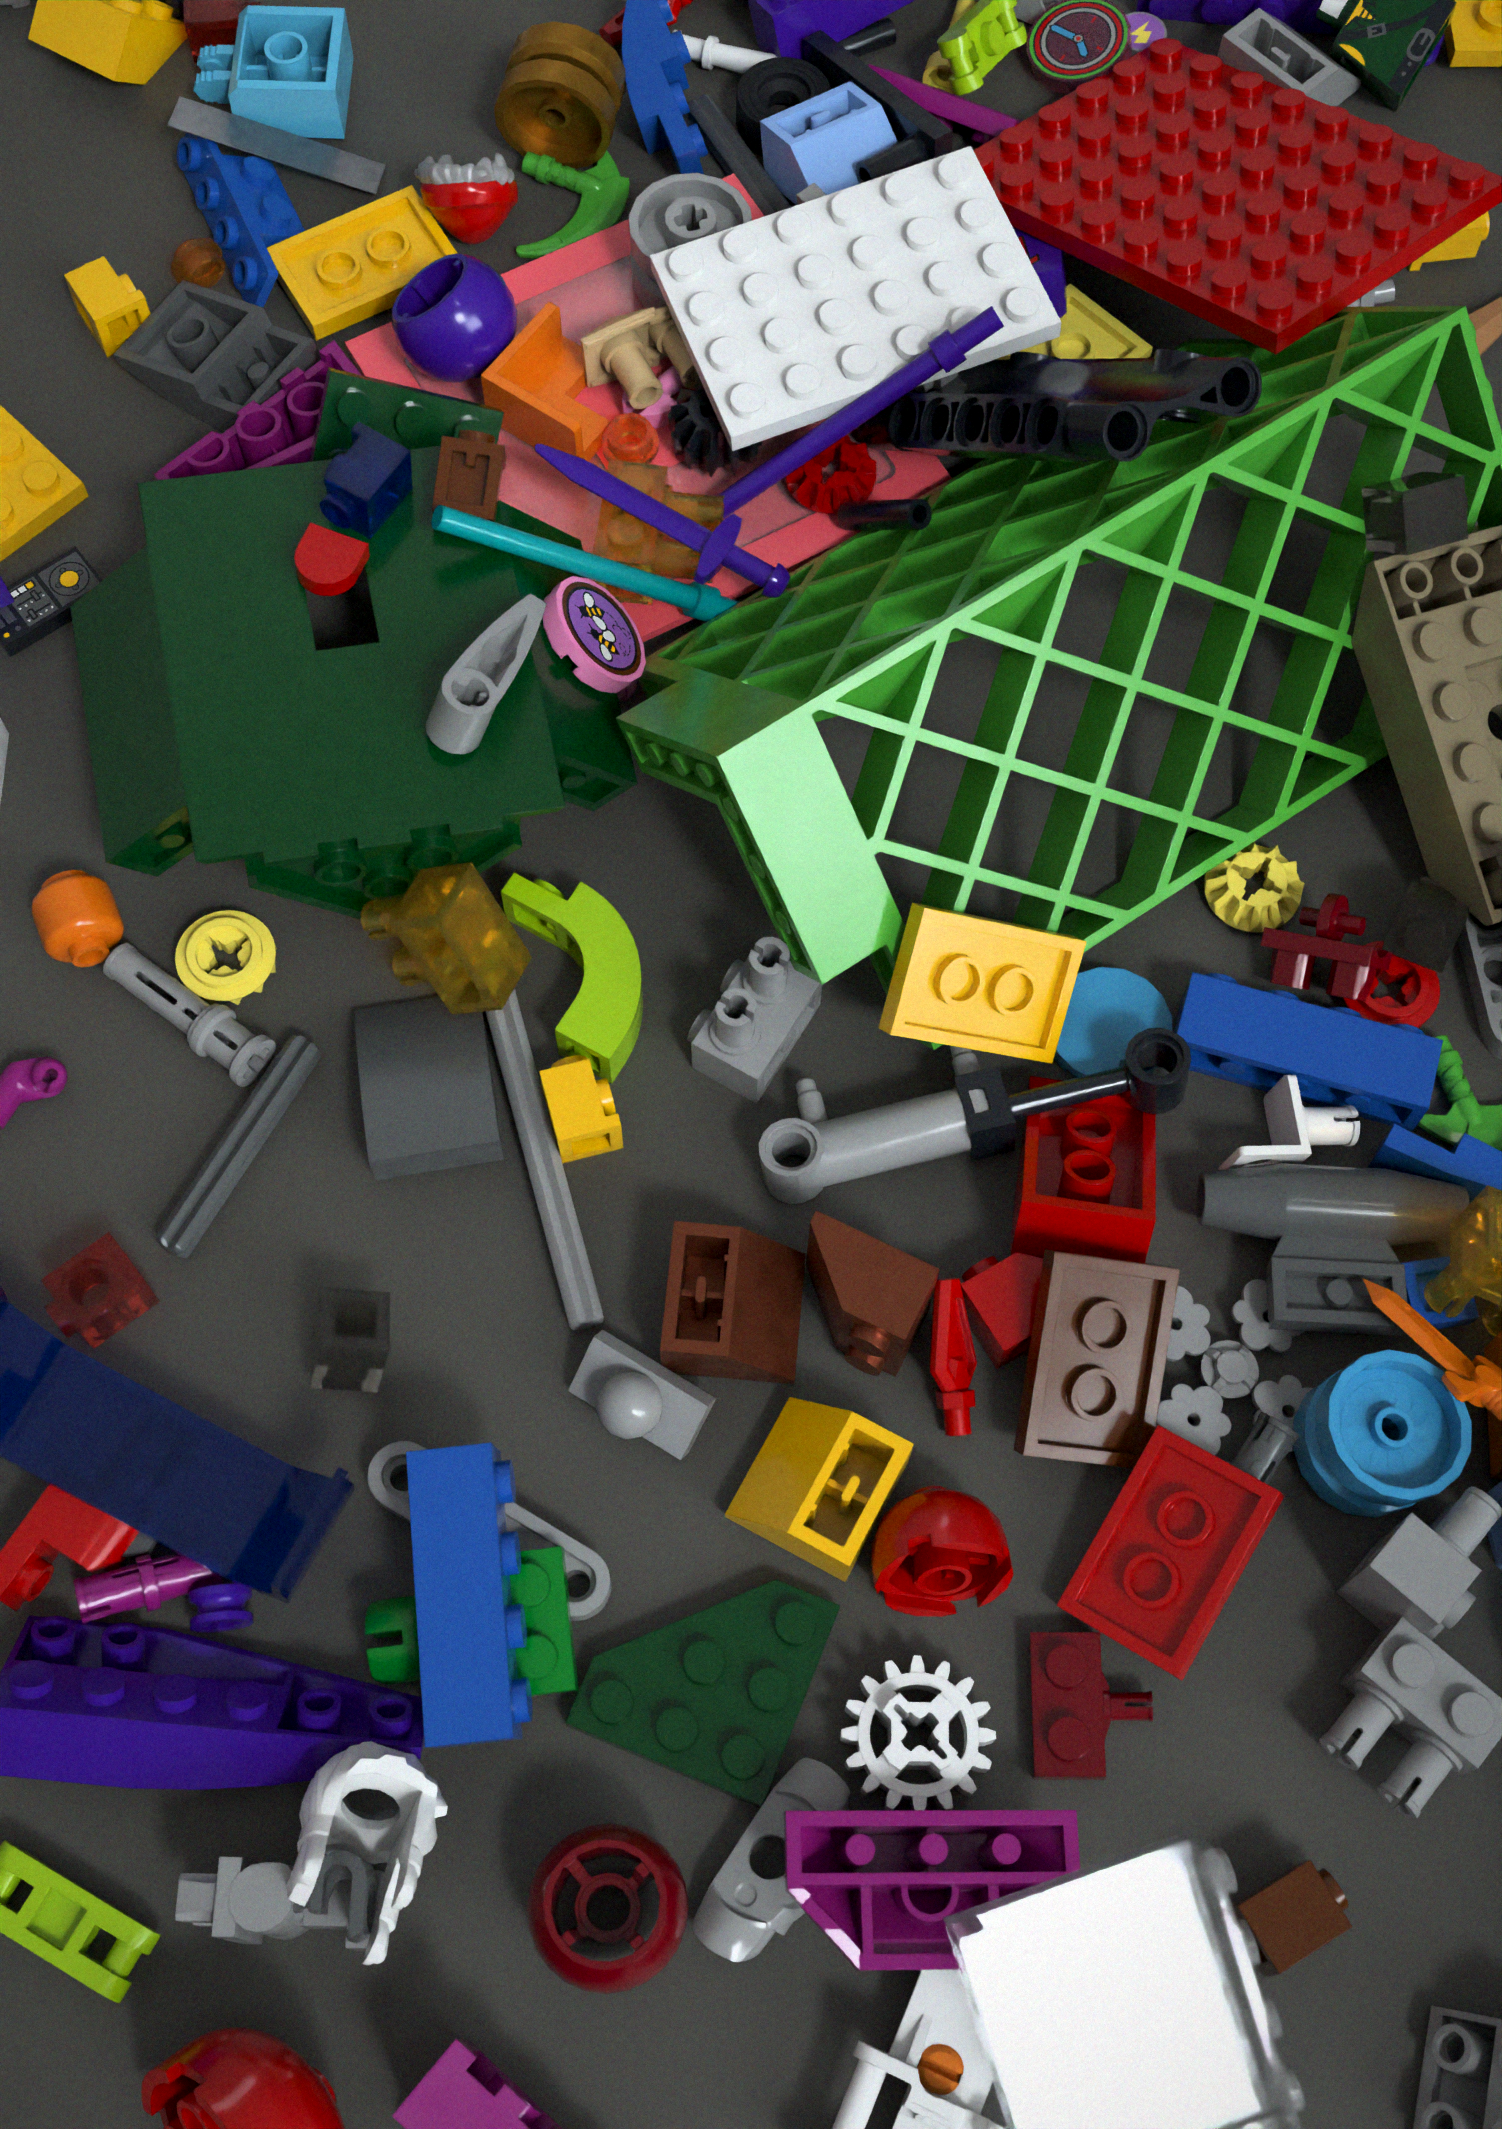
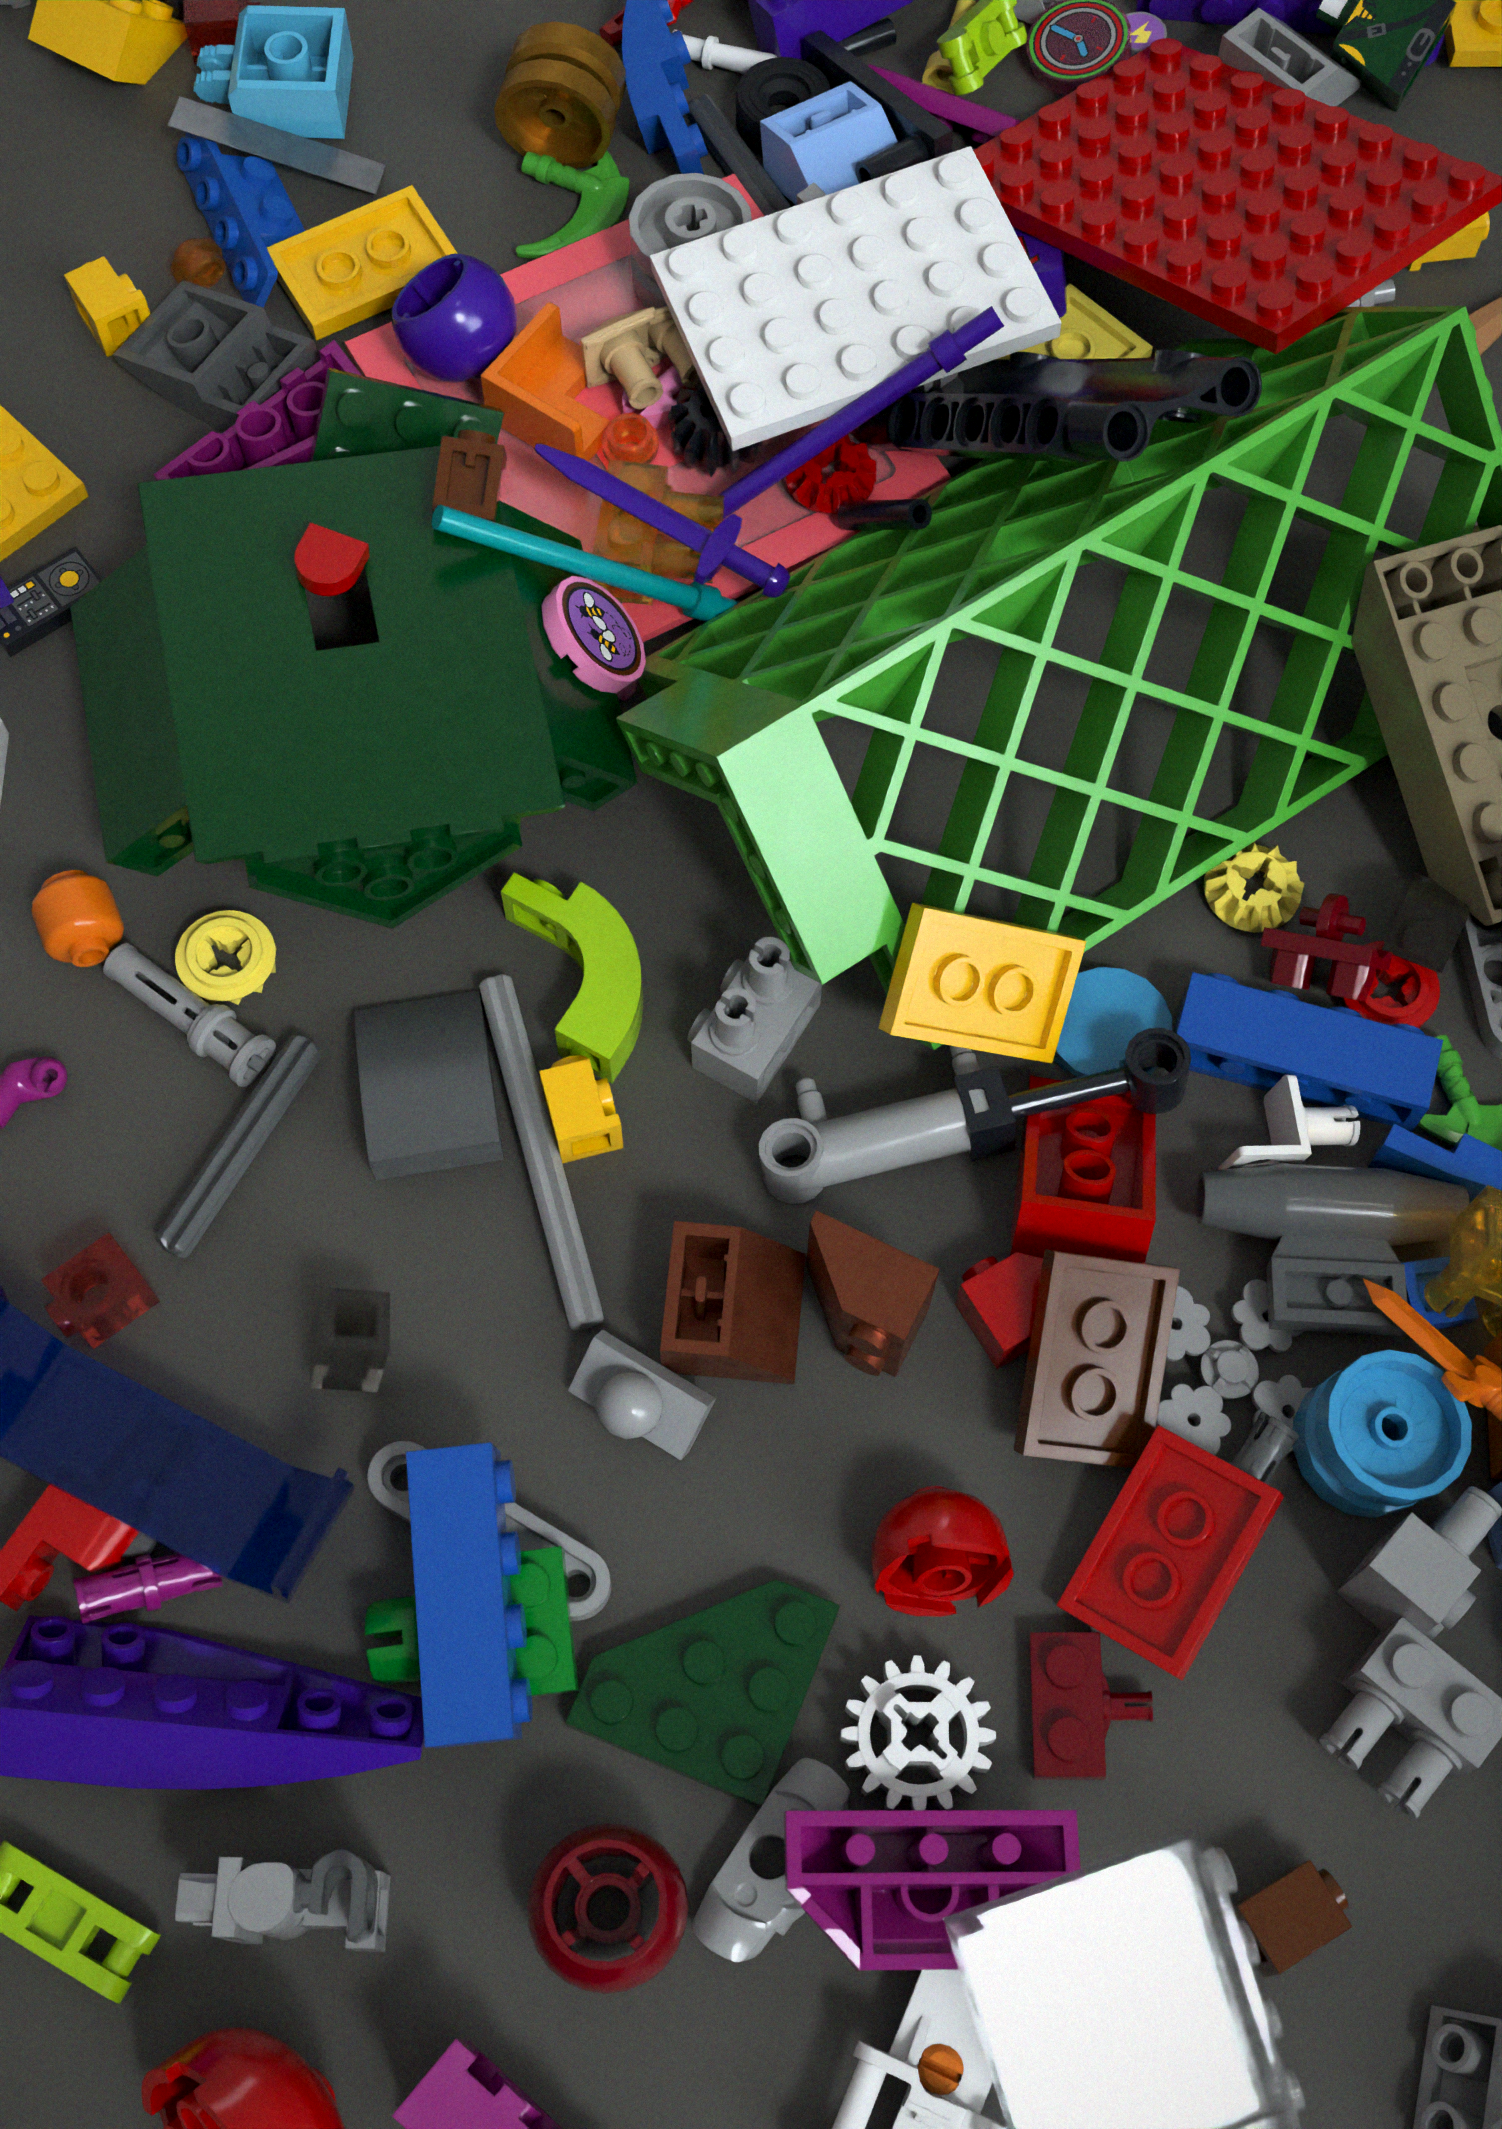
(220, 1608): dark purple bush -> none
(366, 482): clear blue brick -> none
(388, 1837): white piece -> none
(451, 938): clear yellow brick -> none
(468, 198): red hair -> none
(482, 678): light grey piece -> none
(820, 1484): yellow slope -> none
(952, 1357): red piece -> none
(1415, 513): clear smoke brick -> none

